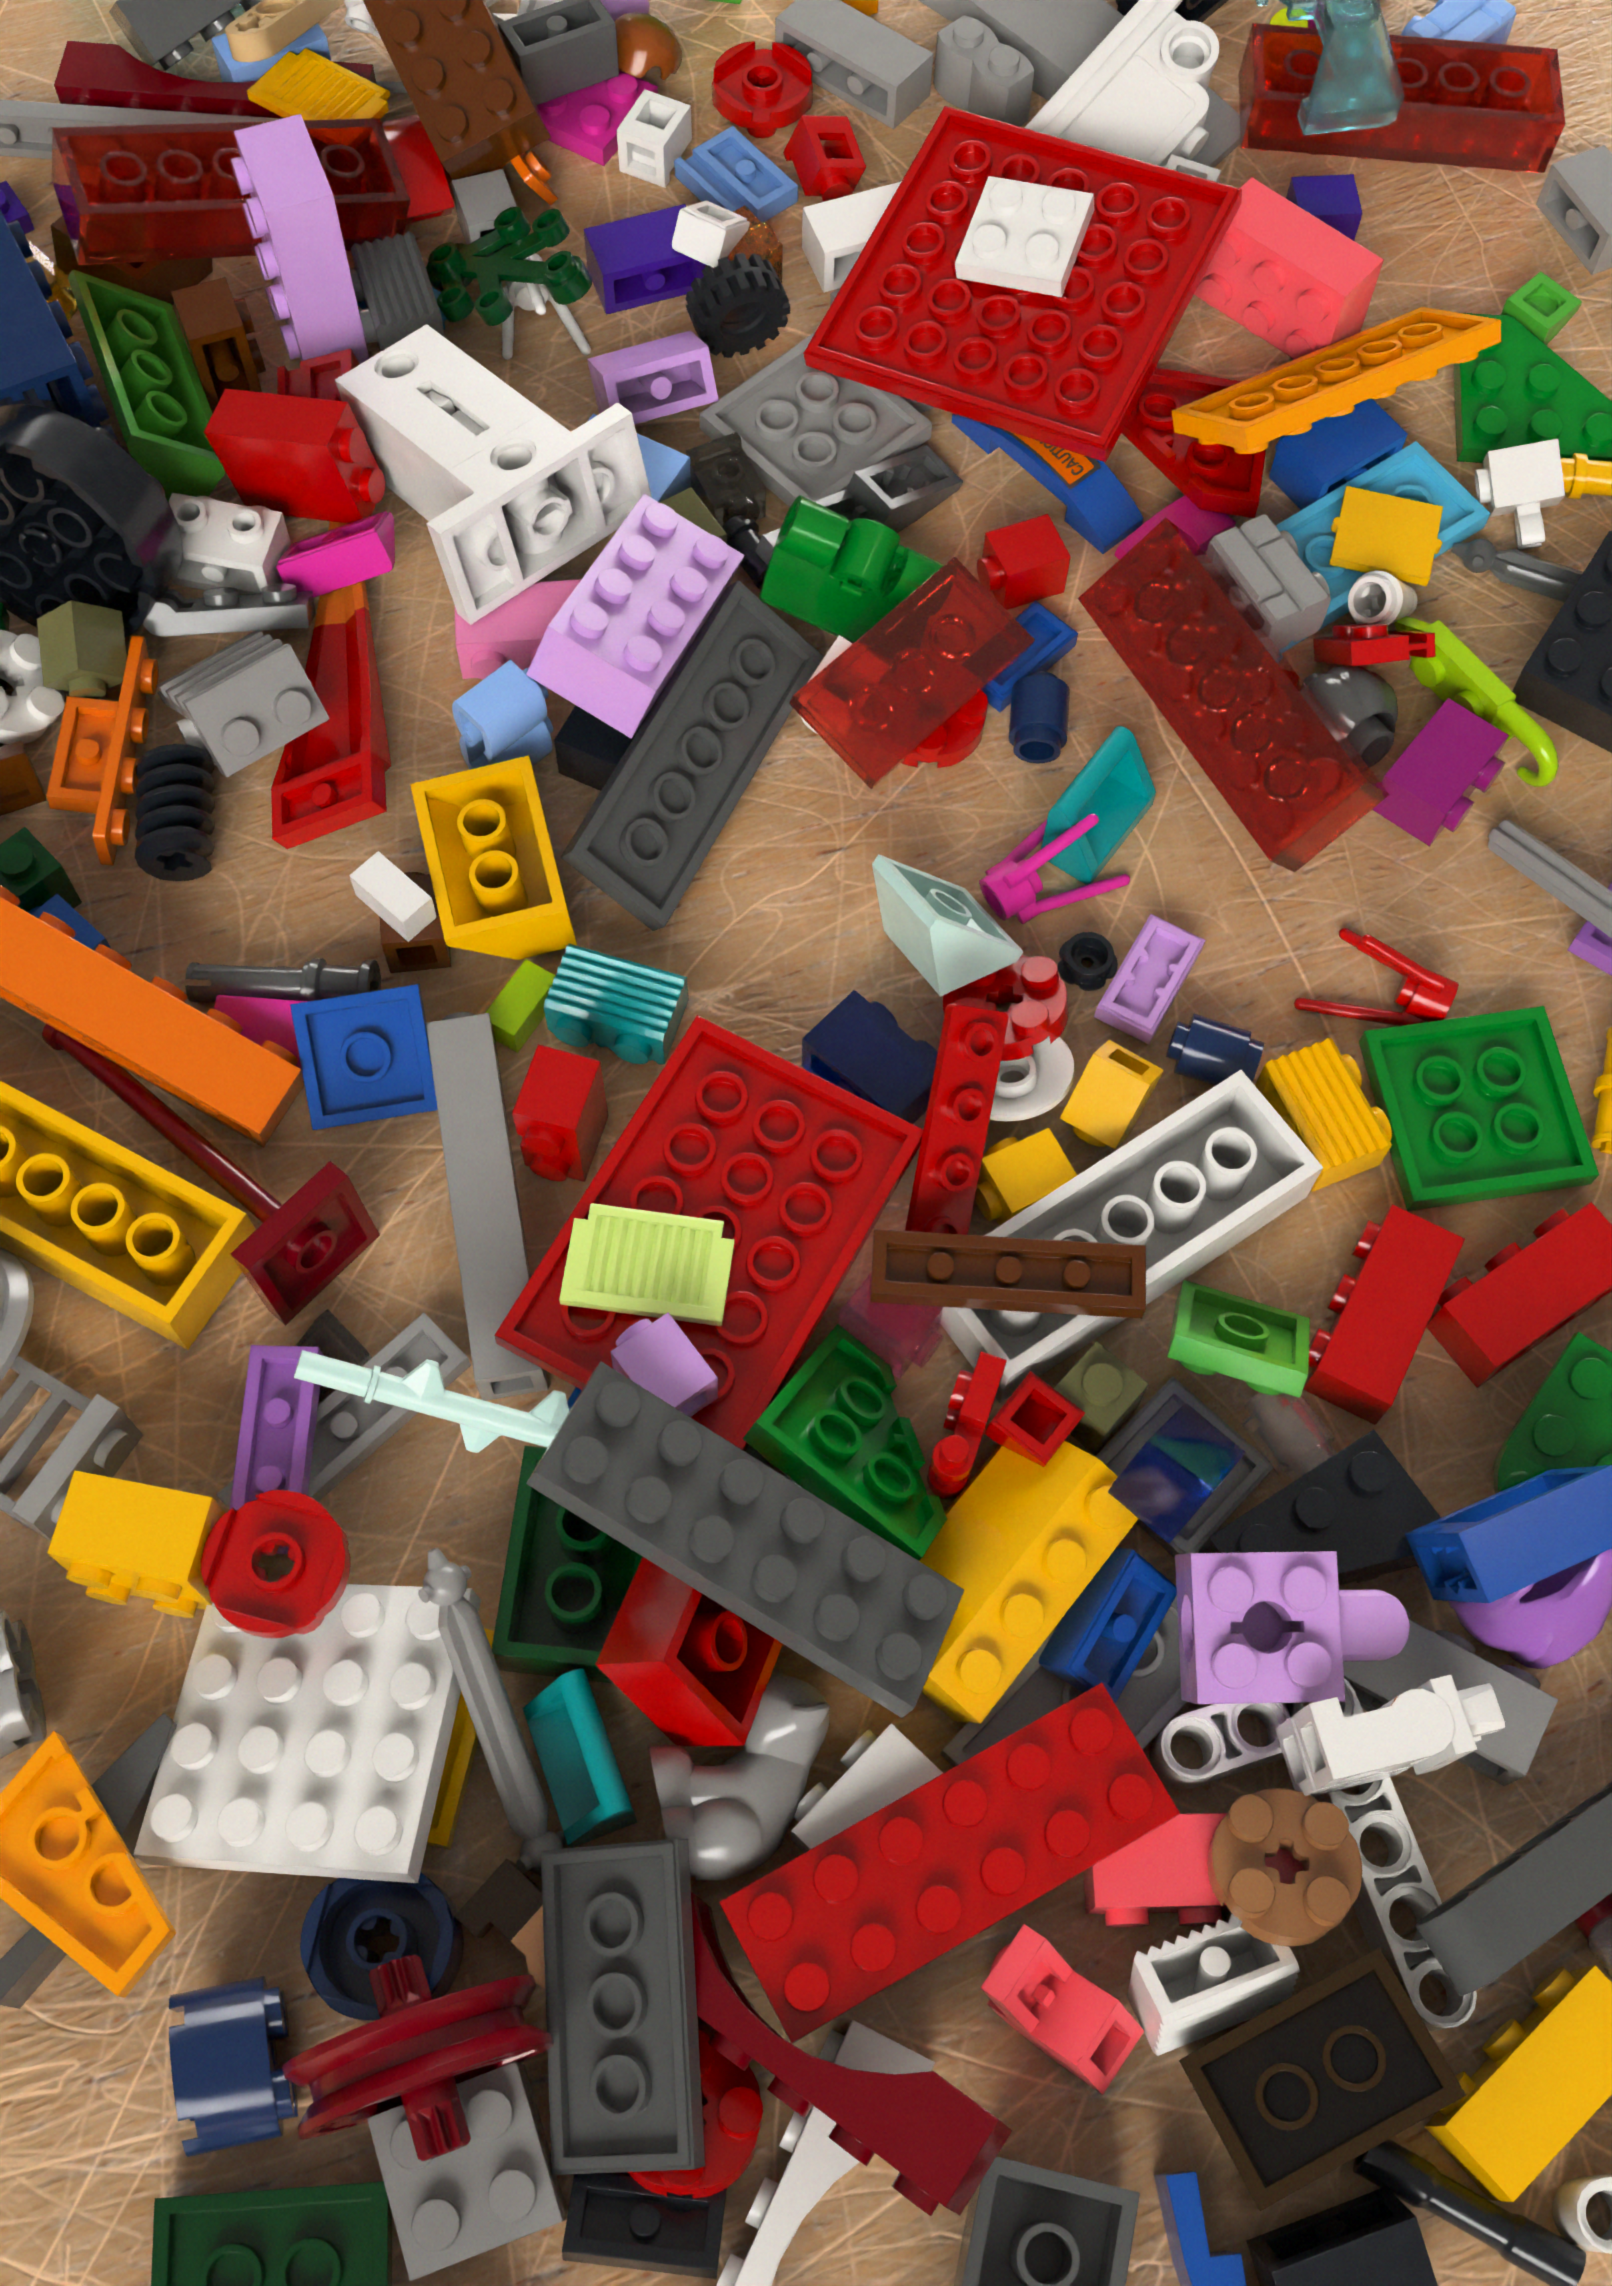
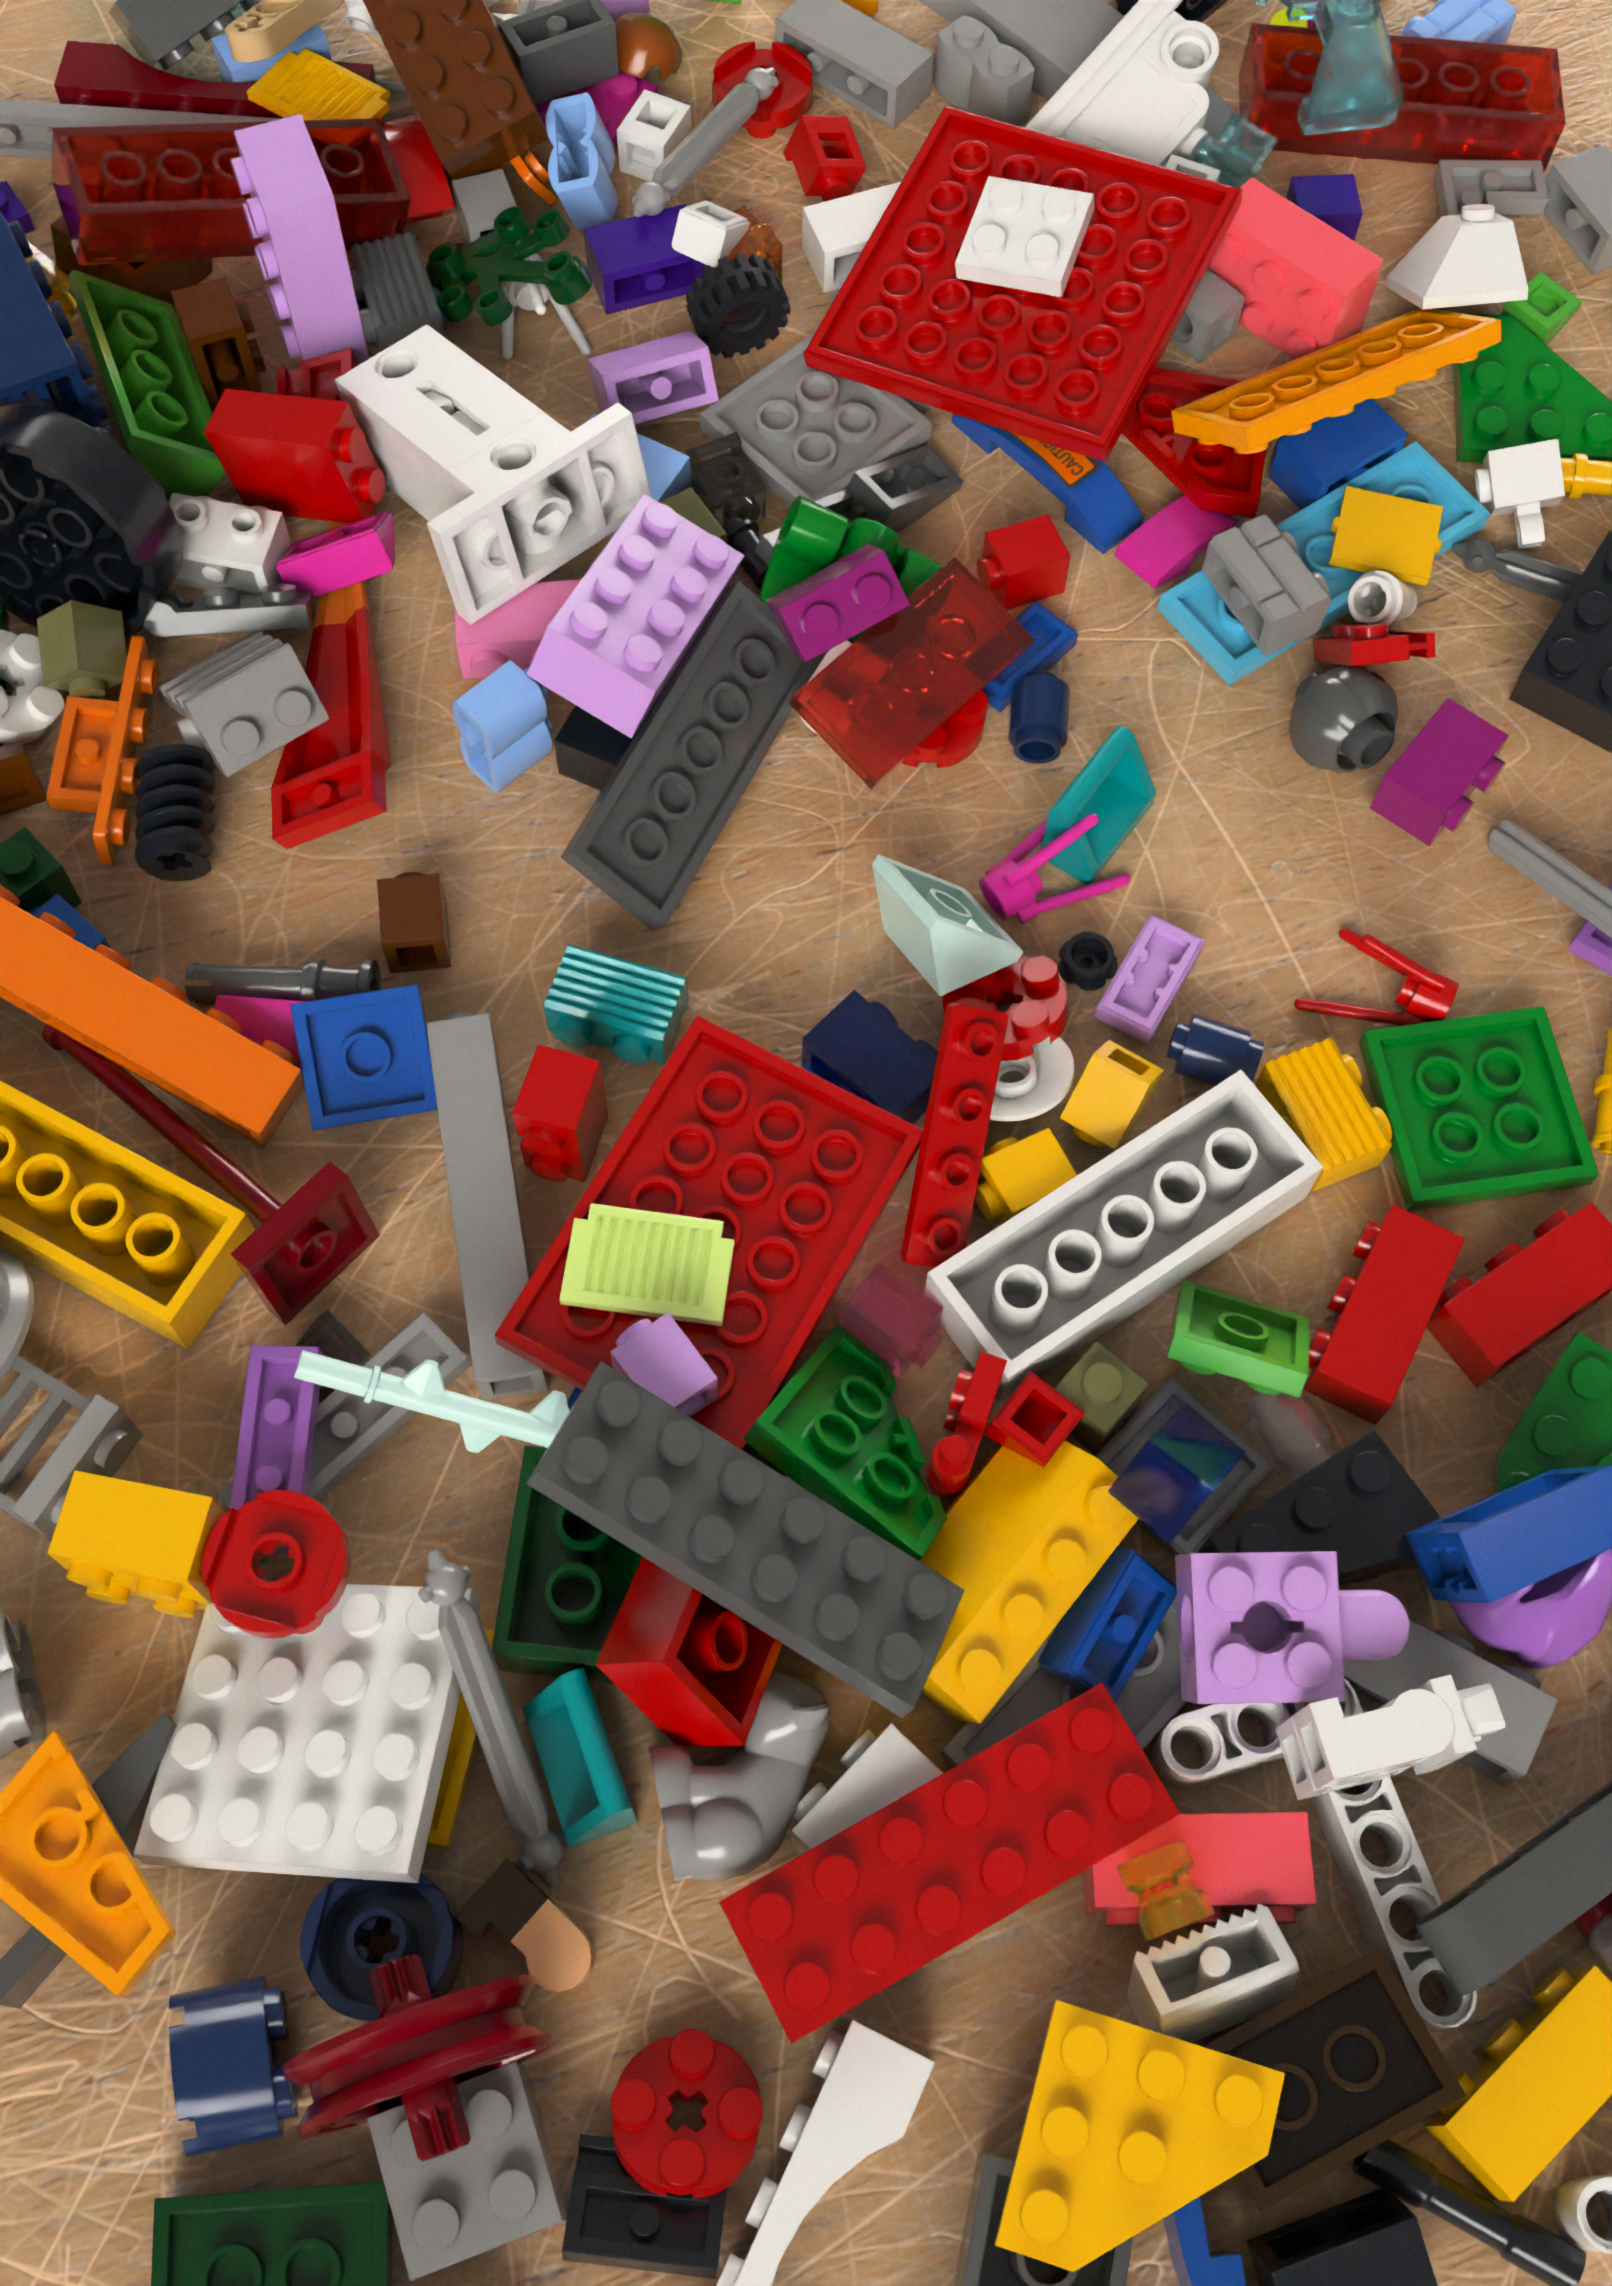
(393, 896): white piece -> none
(493, 861): yellow slope -> none
(520, 1005): lime piece -> none
(581, 161): none -> light blue brick
(621, 2009): dark grey tile -> none
(704, 142): none -> light grey wheel
(736, 174): medium blue plate -> none
(838, 602): none -> magenta brick
(910, 2119): dark red arch -> none
(1008, 1274): reddish brown plate -> none
(1060, 2010): coral brick -> none
(1126, 2135): none -> yellow plate
(1174, 1906): none -> clear yellow wheel
(1209, 318): none -> light grey brick
(1232, 697): clear red brick -> none
(1237, 151): none -> clear light blue brick
(1315, 1836): medium nougat plate -> none
(1463, 262): none -> white slope
(1470, 683): lime plate -> none
(1509, 185): none -> light grey plate

